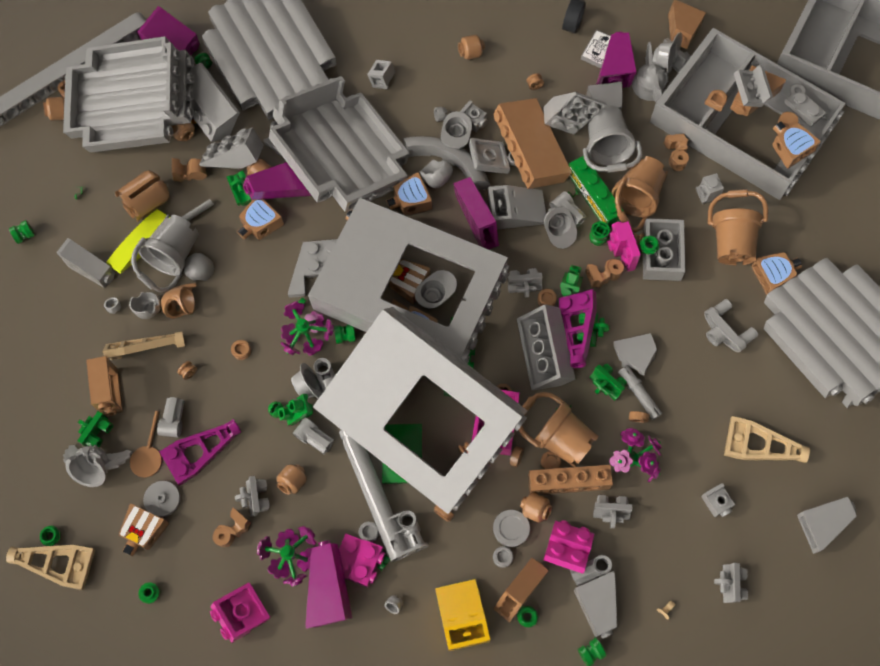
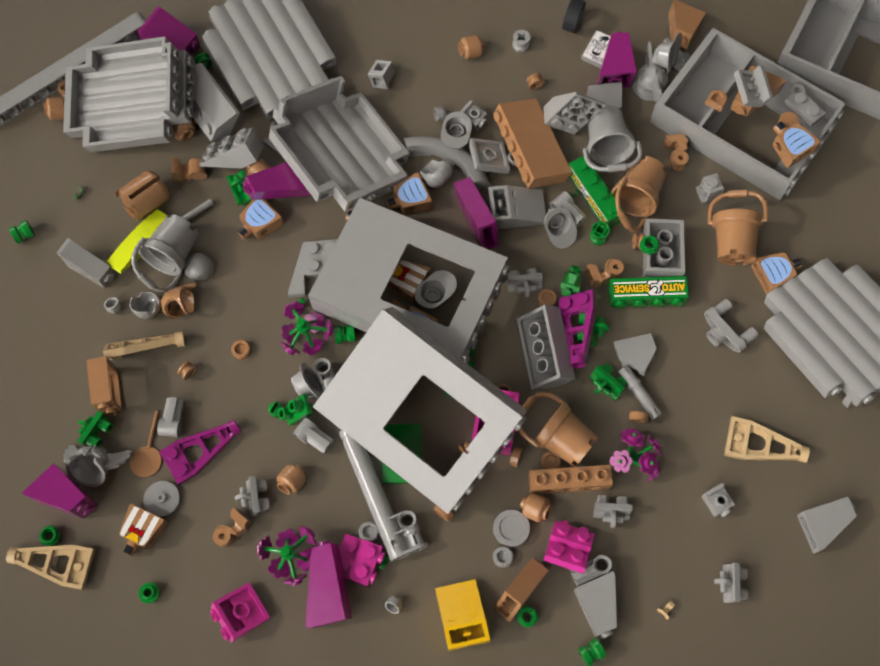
(61, 492): none -> magenta slope
(521, 45): none -> light grey wheel
(624, 245): dark pink plate -> none
(648, 291): none -> green brick

